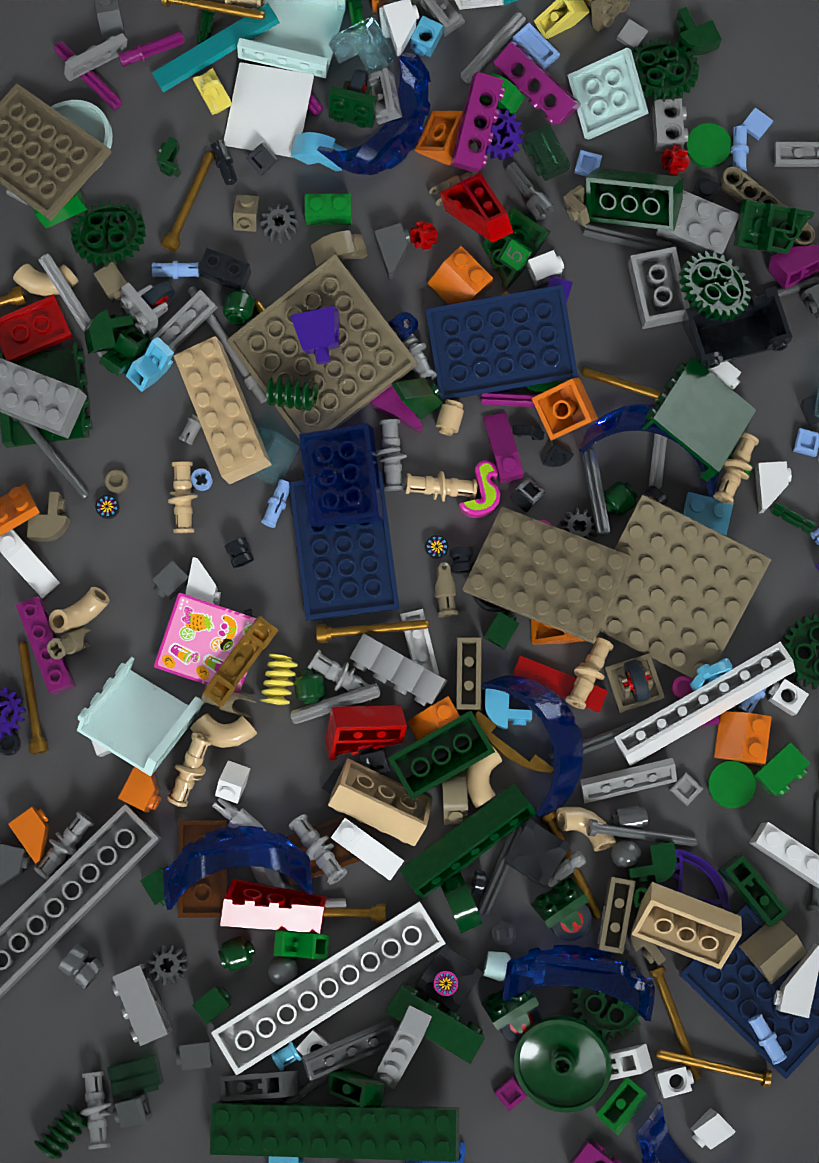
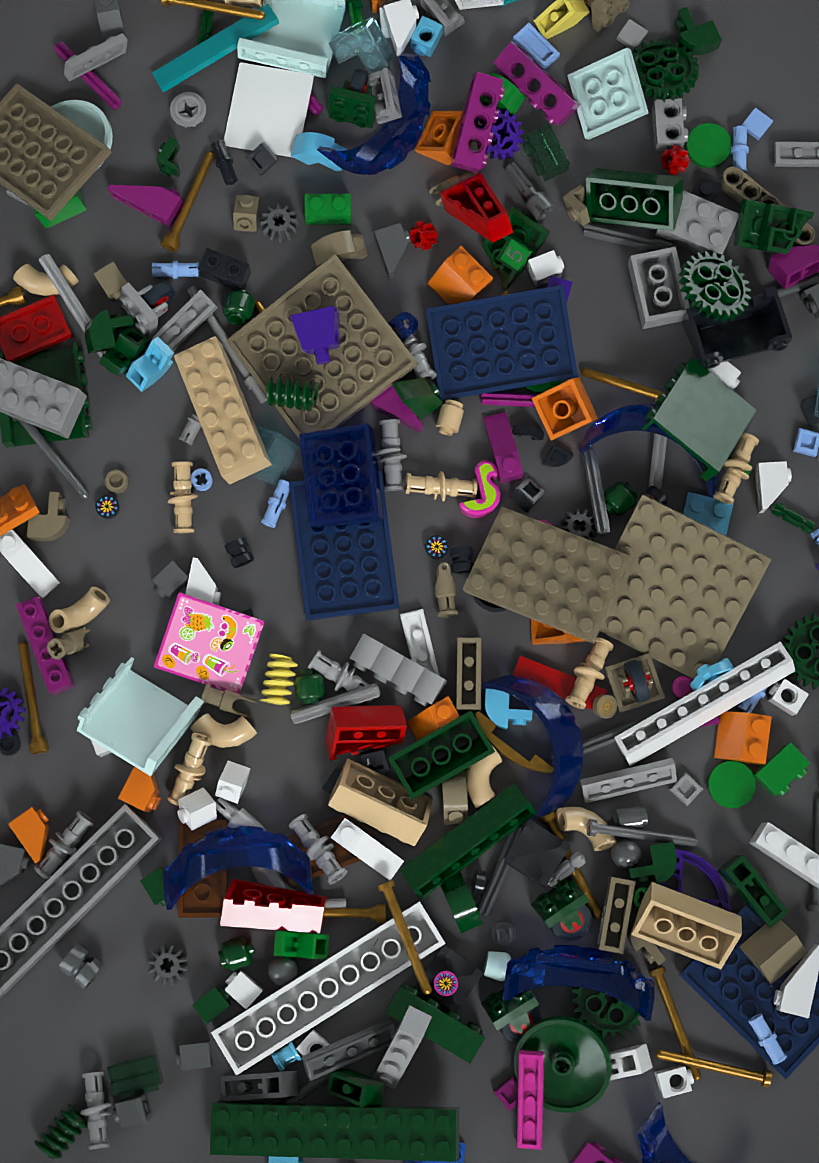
(124, 234): dark green gear -> none
(141, 1004): light grey brick -> none
(150, 49): magenta axle -> none
(150, 200): none -> magenta slope
(193, 101): none -> light grey gear
(197, 809): none -> white brick
(212, 92): light yellow hips -> none
(239, 661): pearl gold slope -> none
(243, 988): none -> white brick
(326, 633): pearl gold piece -> none
(405, 936): none -> pearl gold bar
(493, 47): light grey axle -> none
(502, 629): dark green brick -> none
(530, 1099): none -> dark pink tile
(587, 163): light blue tile -> none
(604, 706): none -> dark tan tile
(622, 1106): green brick -> none
(711, 1129): white slope -> none

